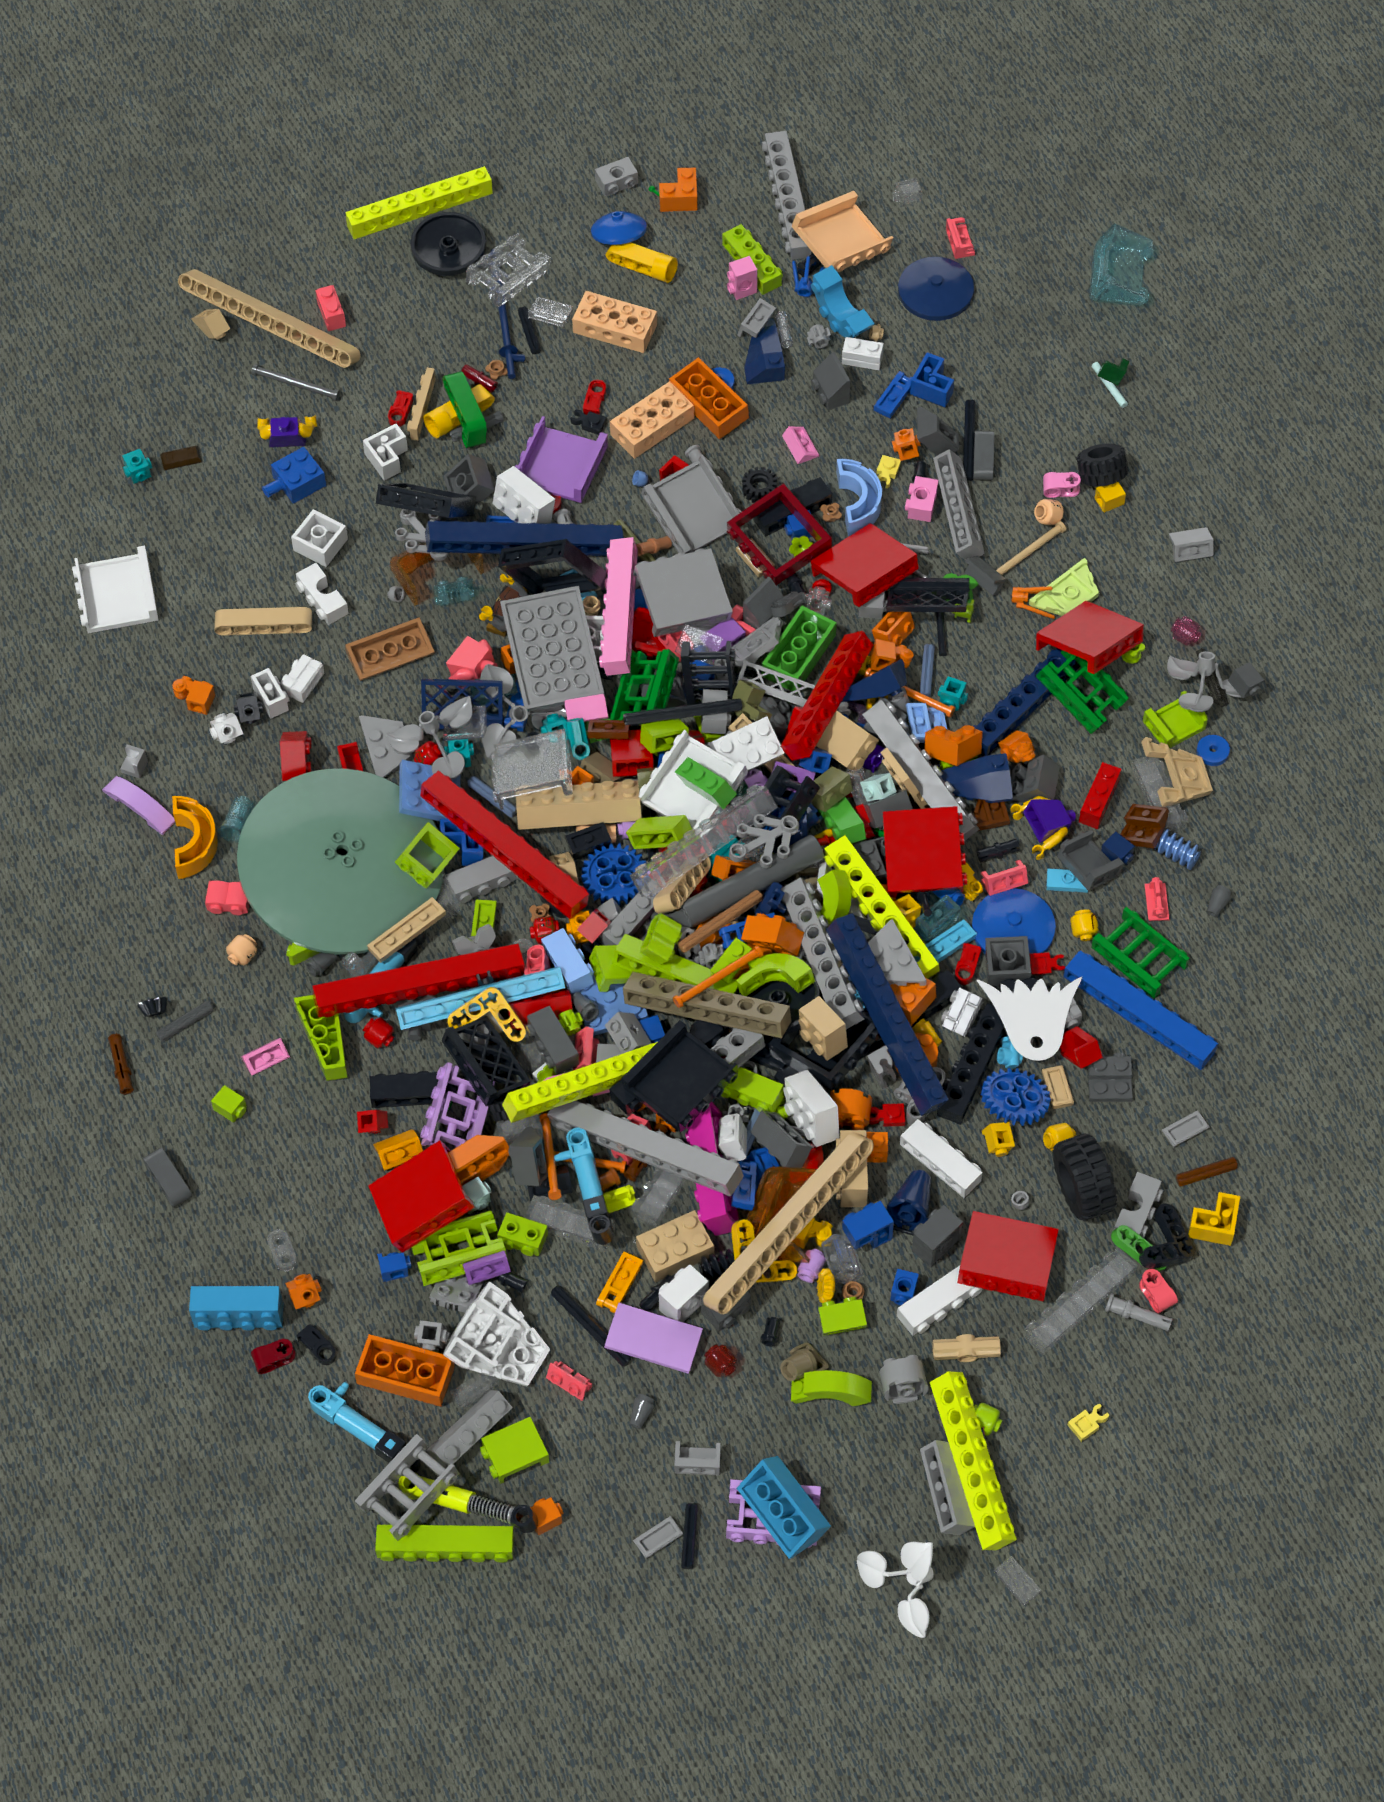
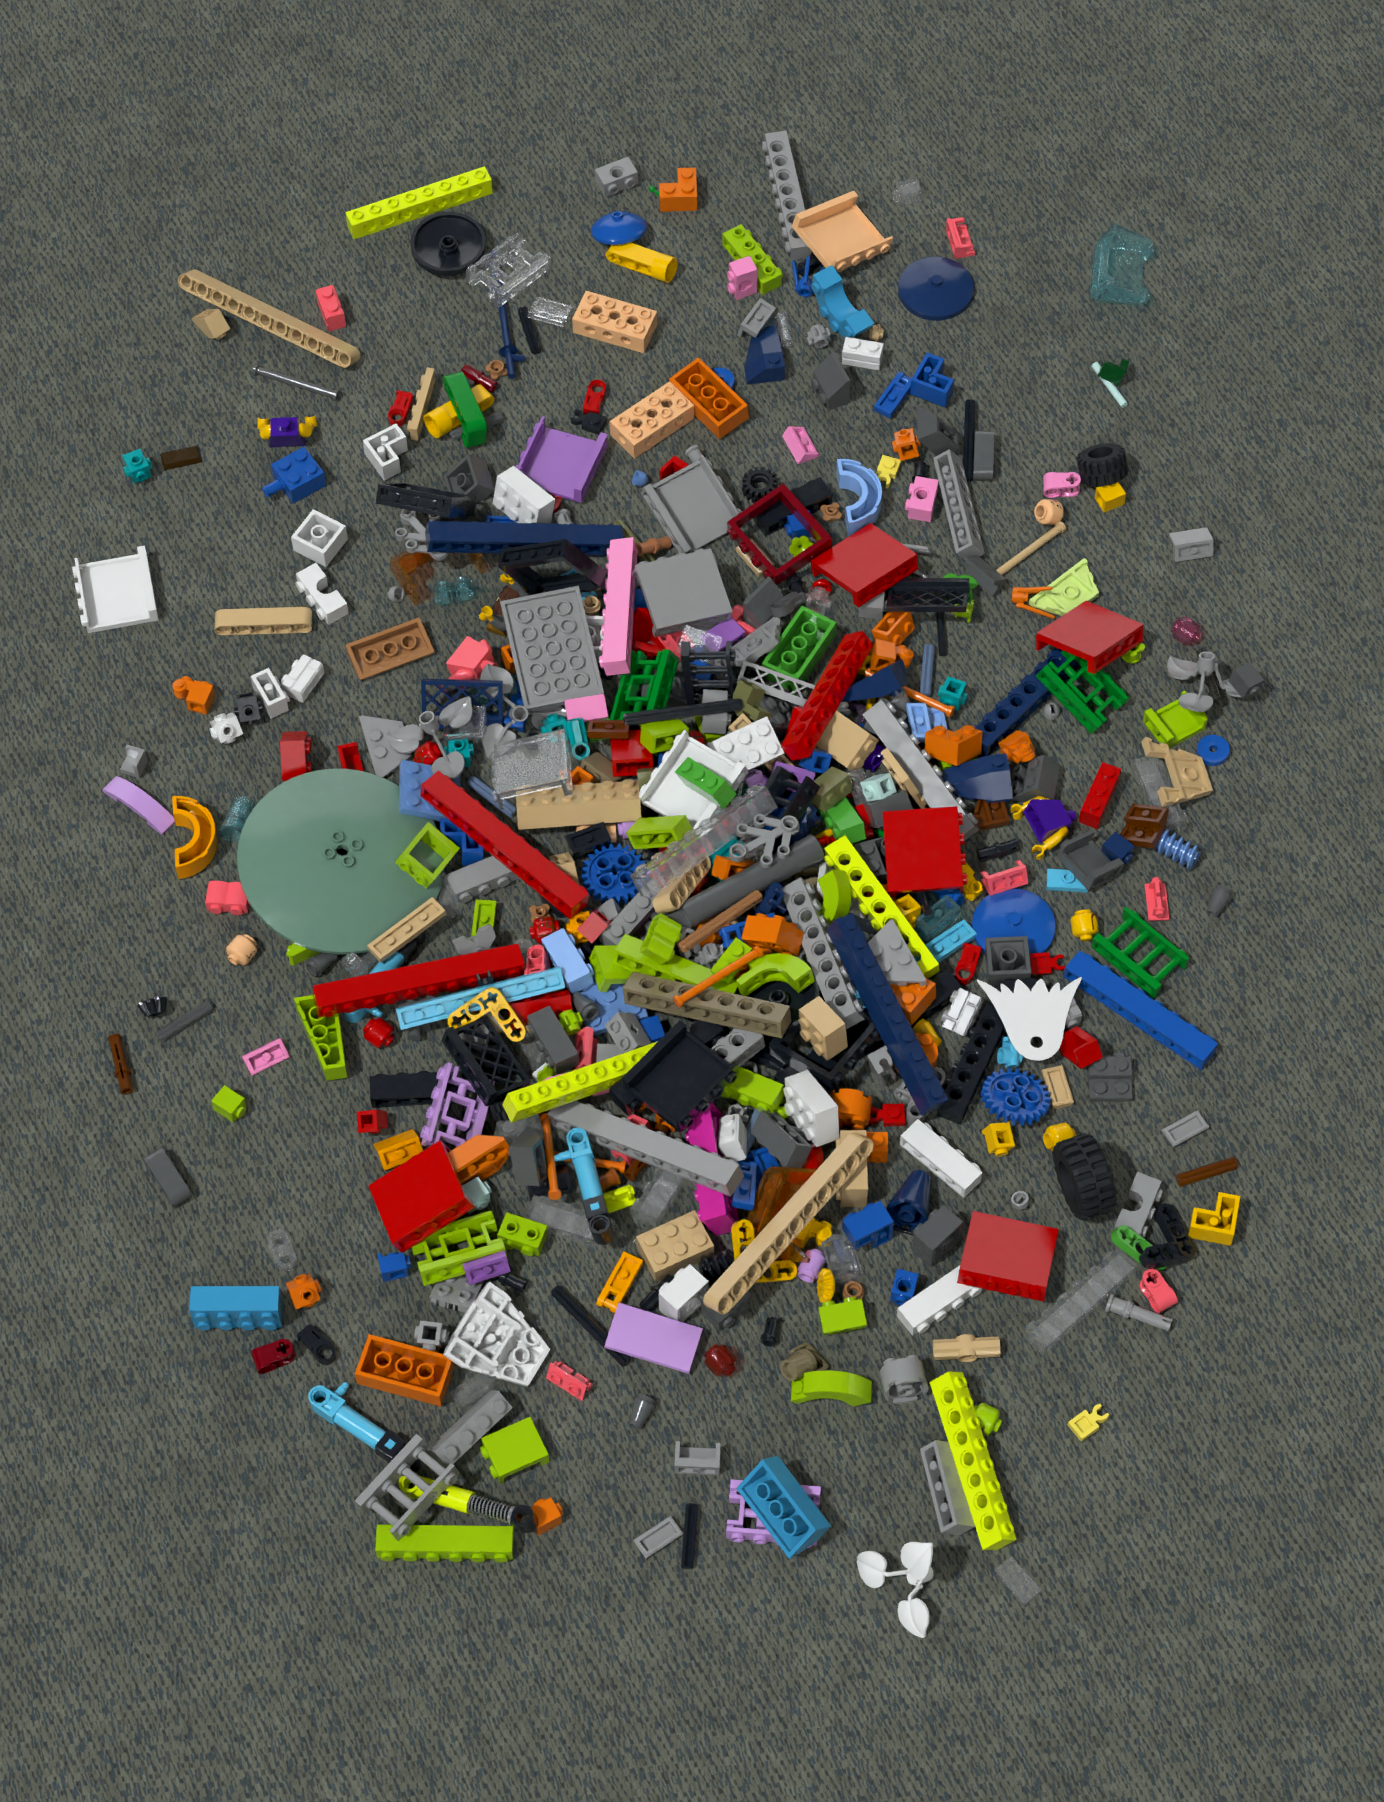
(1047, 711): none -> light grey hinge

